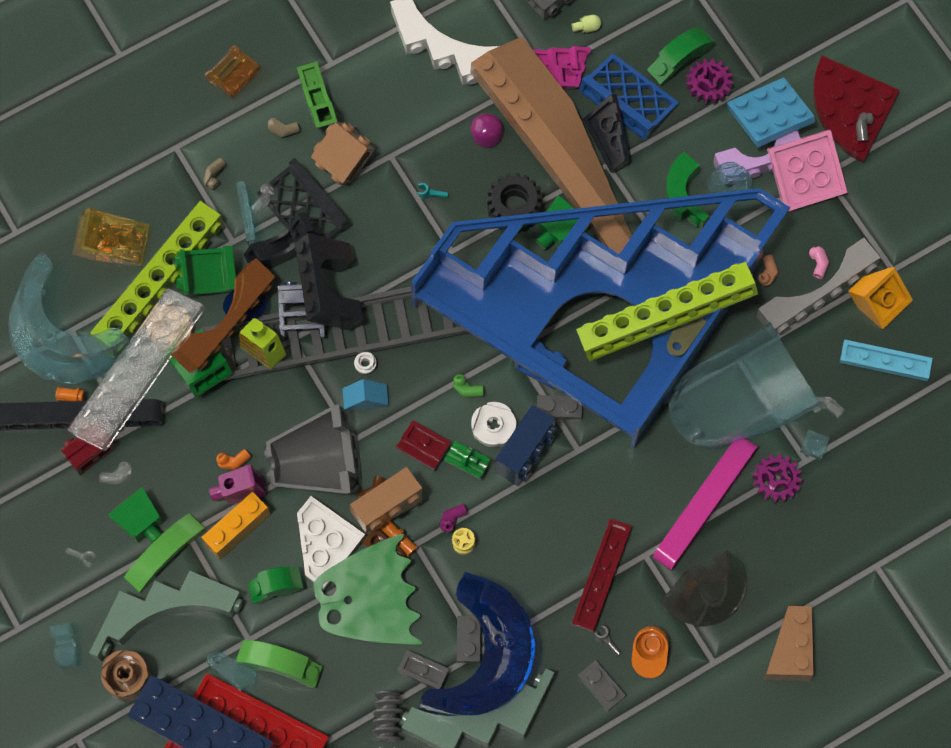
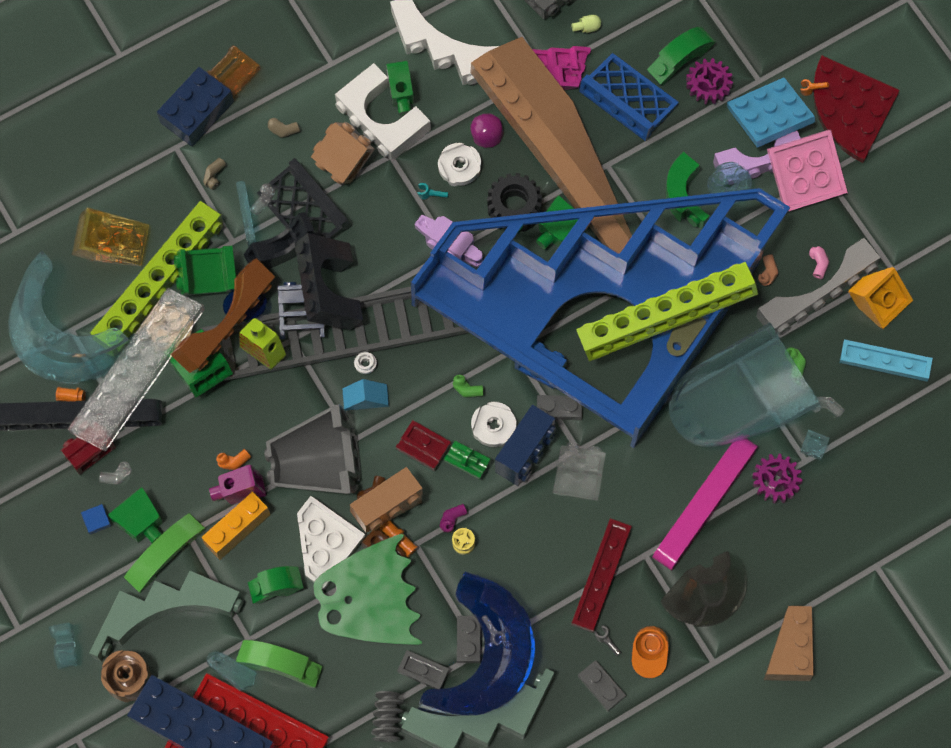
(82, 556): clear hand -> none
(95, 519): none -> blue tile
(195, 106): none -> dark blue brick
(316, 95): bright green arch -> none
(390, 138): none -> white arch
(400, 86): none -> green torso
(463, 153): none -> white plate
(463, 246): none -> lavender hinge
(579, 471): none -> clear plate
(608, 133): black wing -> none
(798, 358): none -> bright green arm
(811, 86): none -> orange hand
(861, 126): dark grey arm -> none

